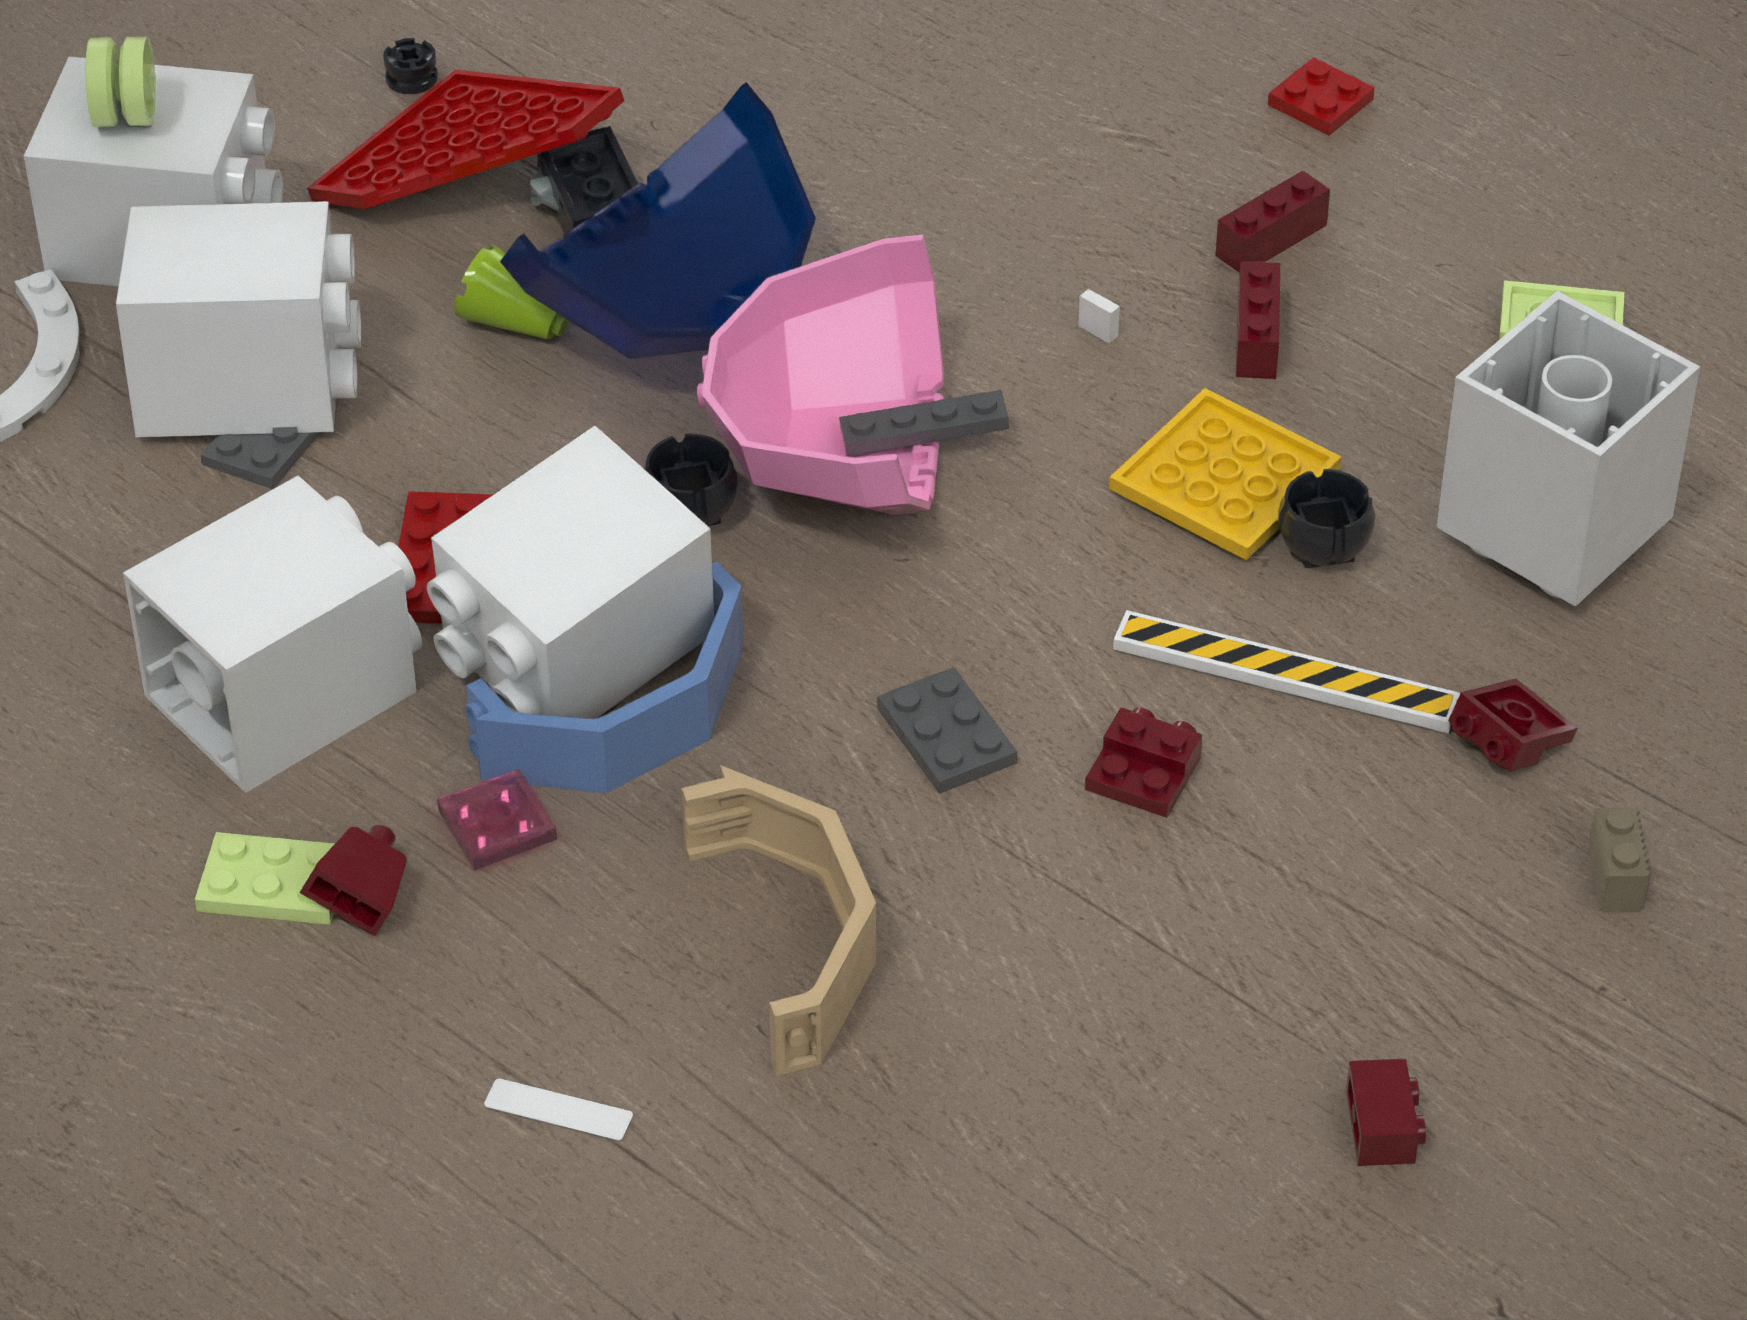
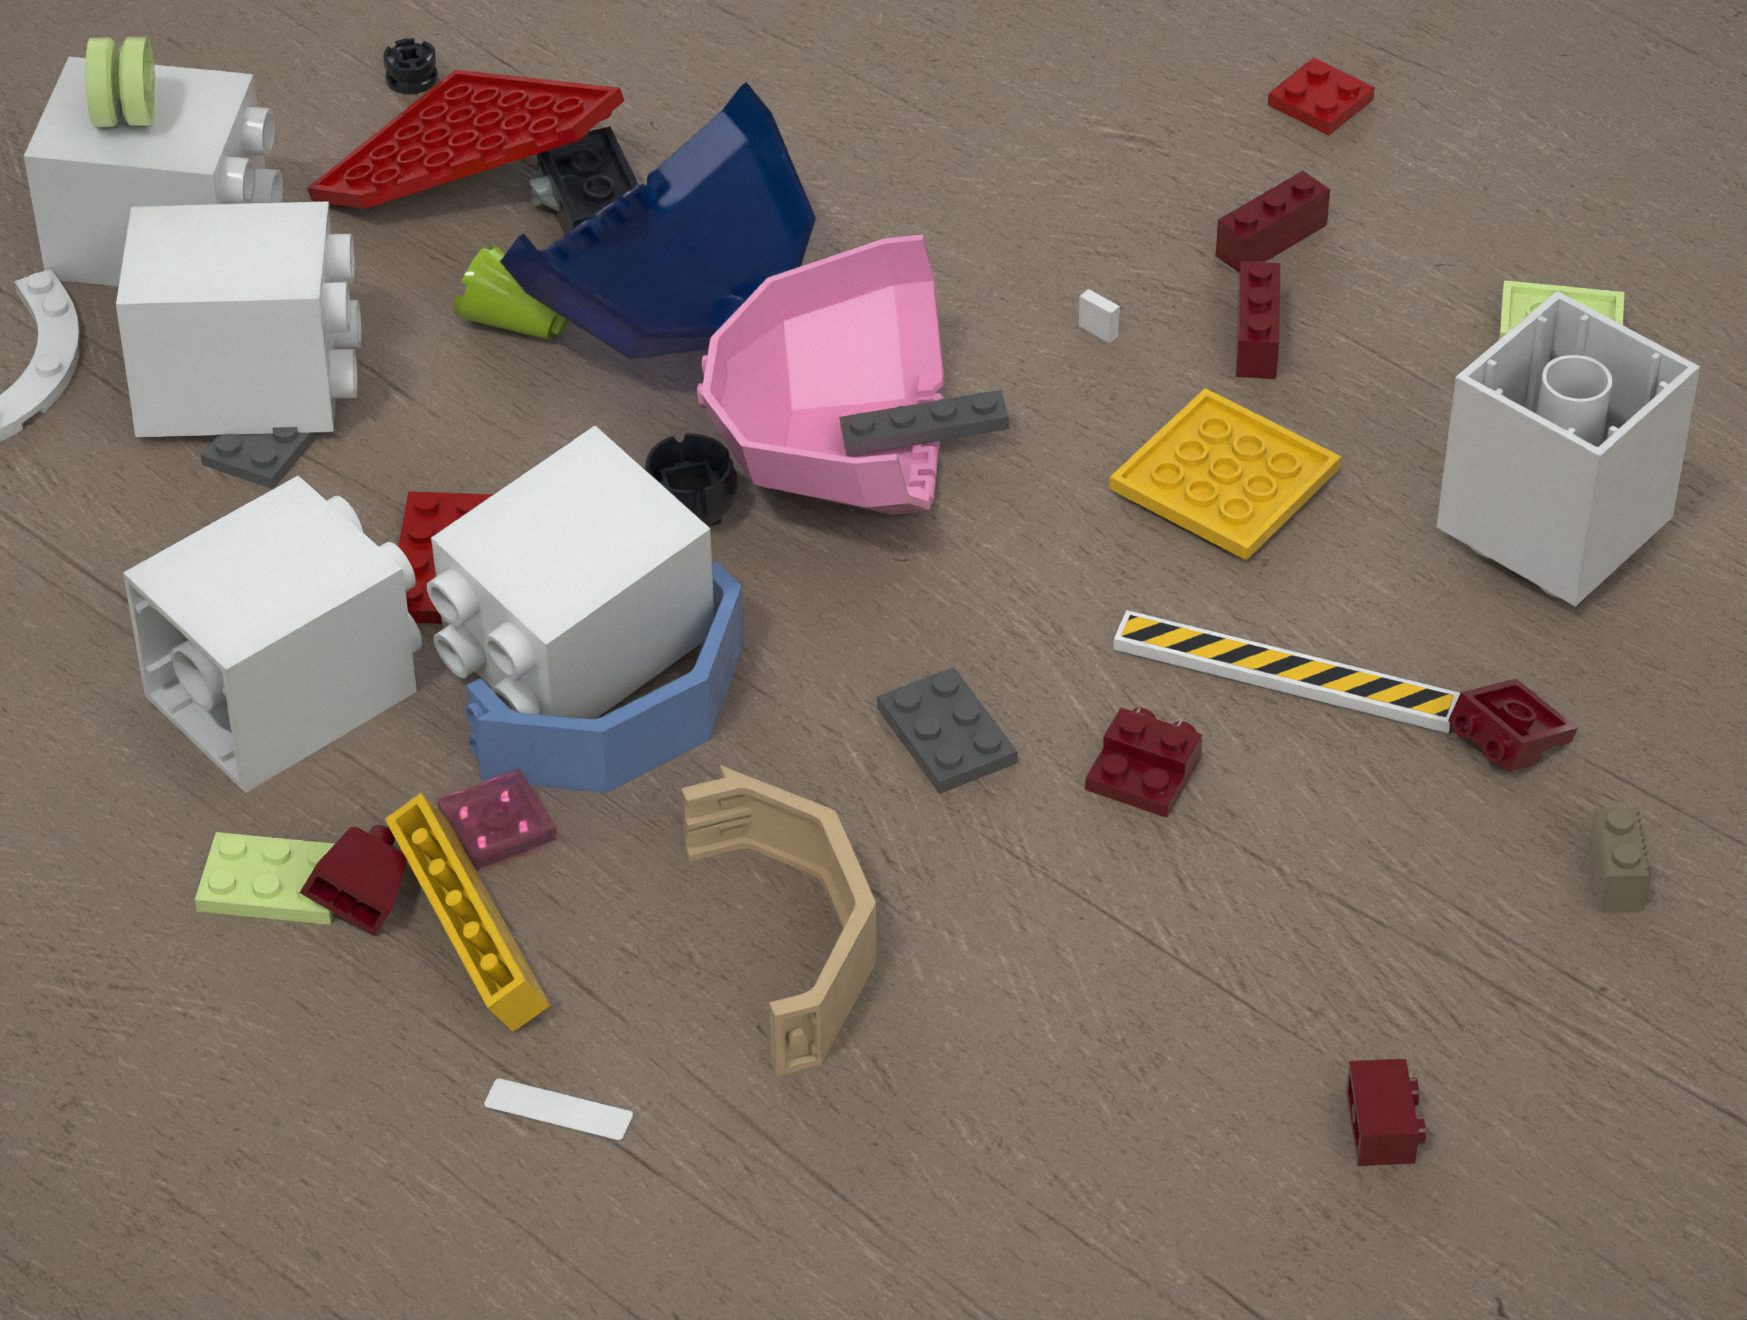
(467, 913): none -> yellow brick
(1326, 517): black piece -> none

